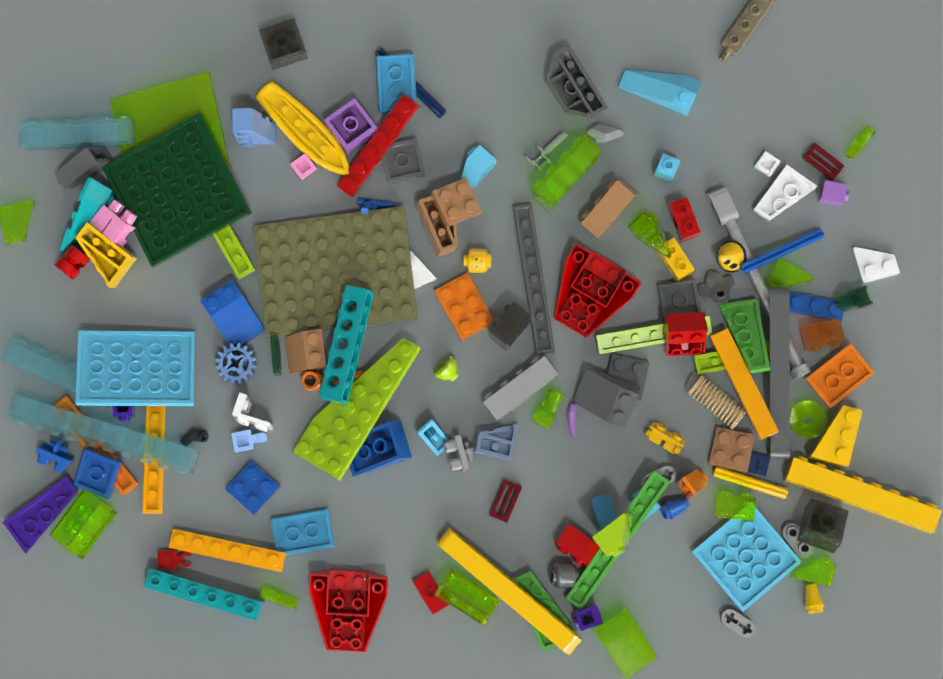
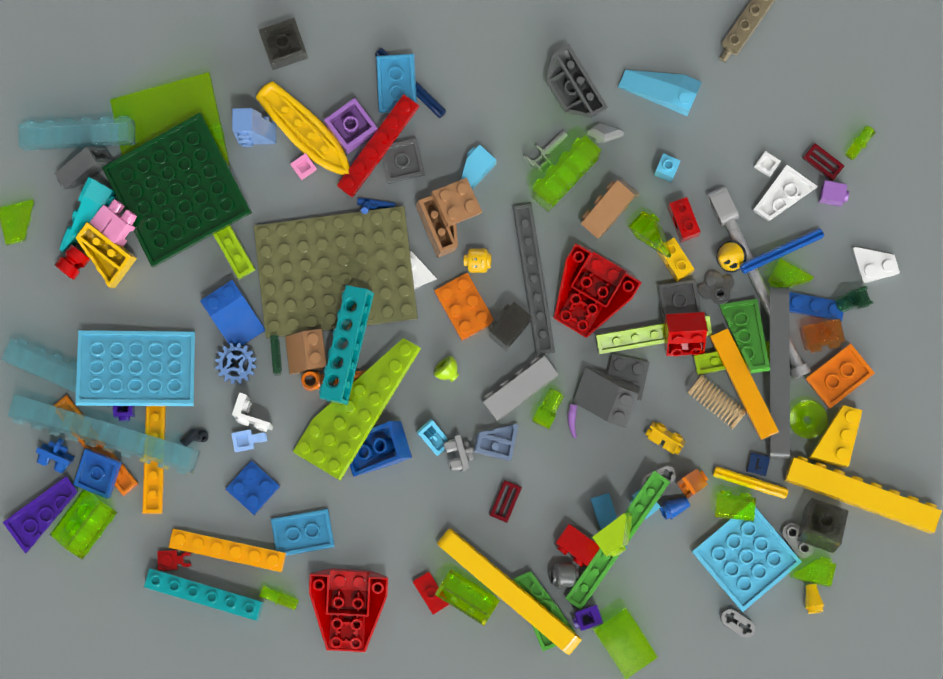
(732, 450): medium nougat plate -> none

